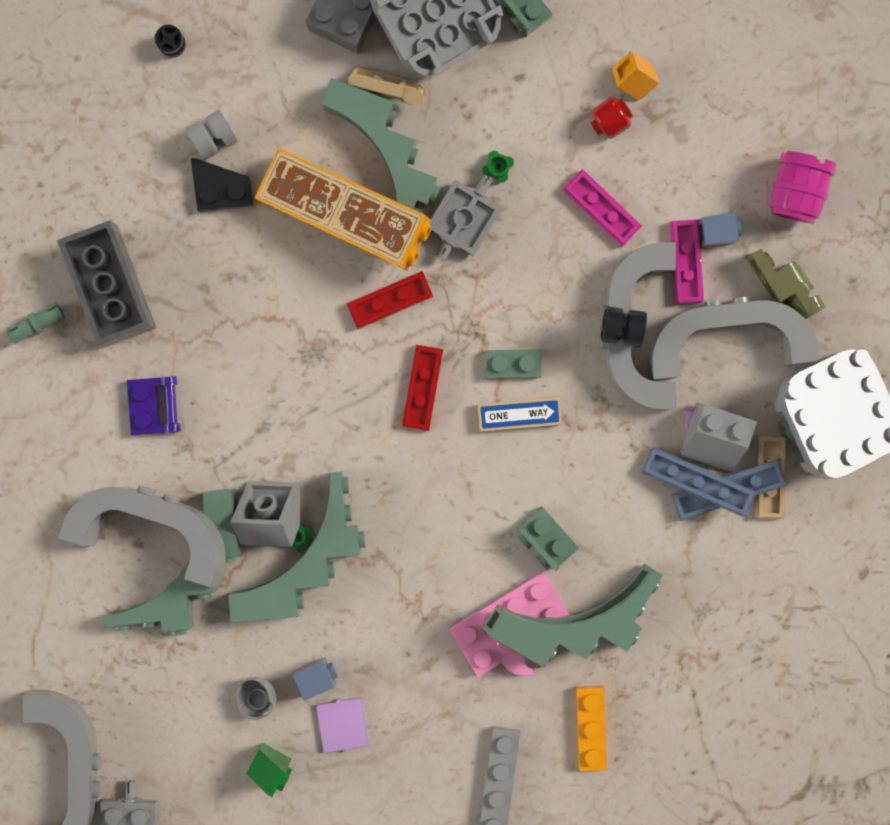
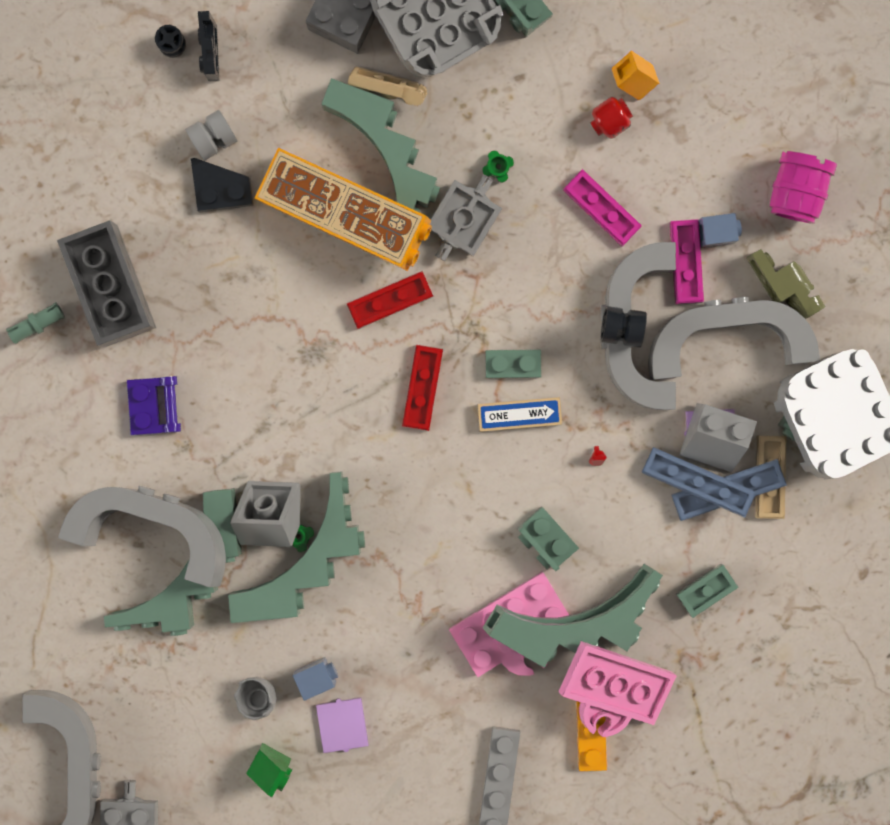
(209, 44): none -> black wing
(598, 457): none -> red rock
(615, 688): none -> bright pink plate
(707, 590): none -> sand green plate

